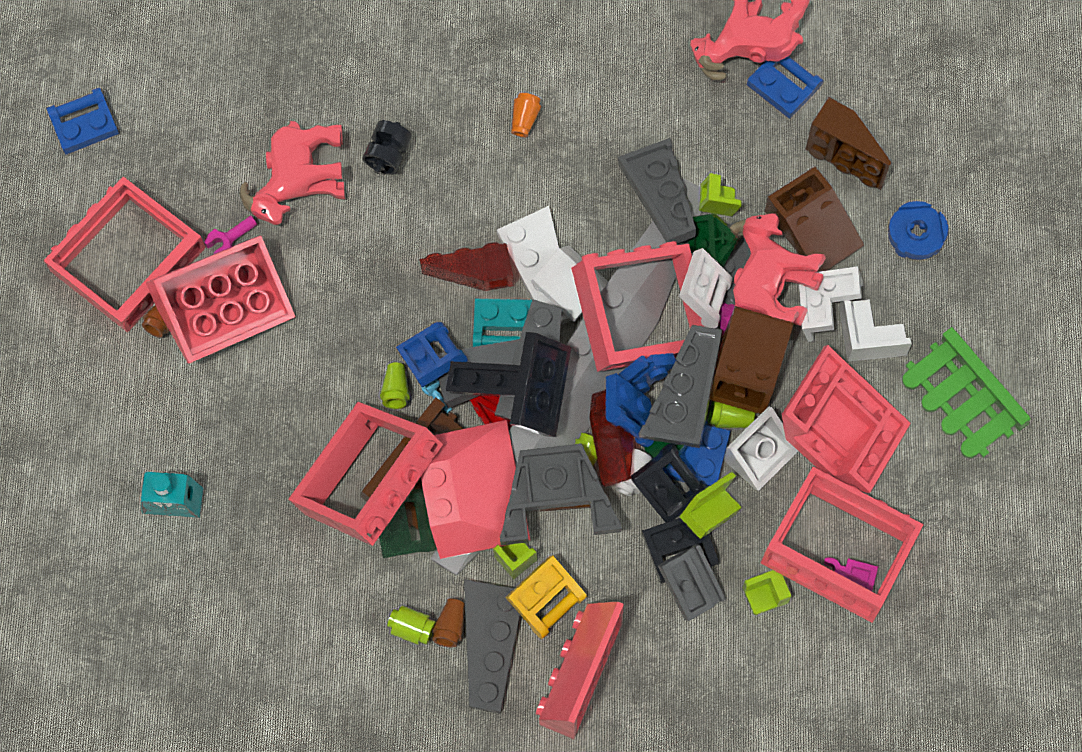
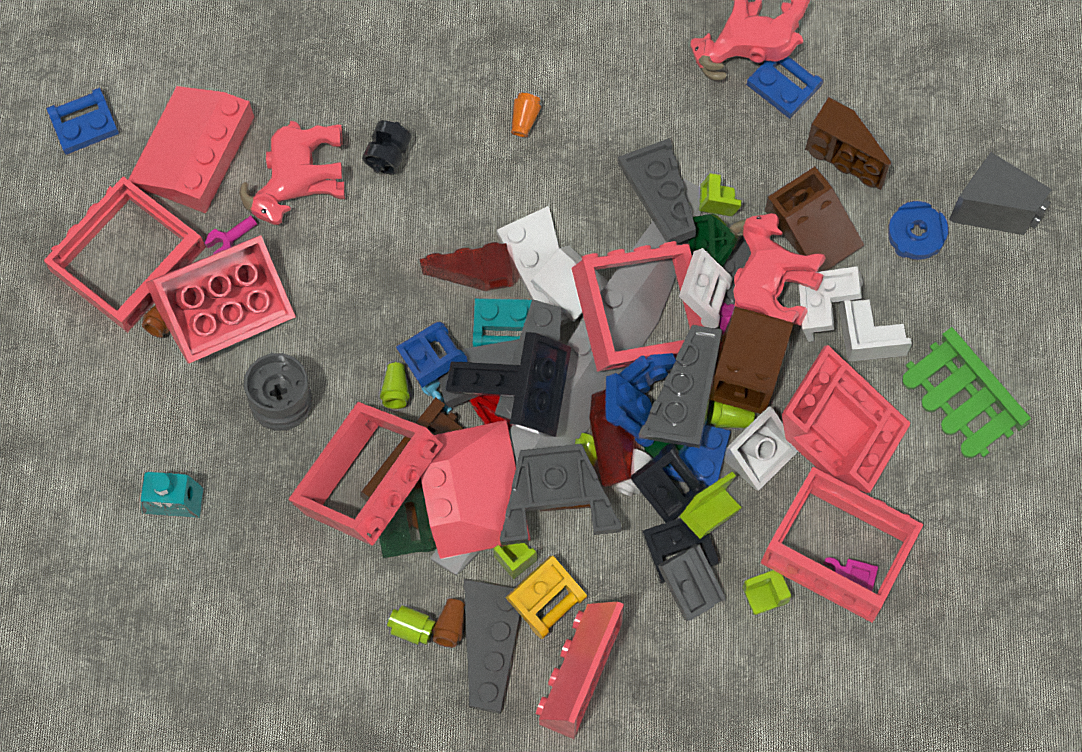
(193, 146): none -> coral slope
(275, 376): none -> dark grey wheel
(1001, 198): none -> dark grey slope

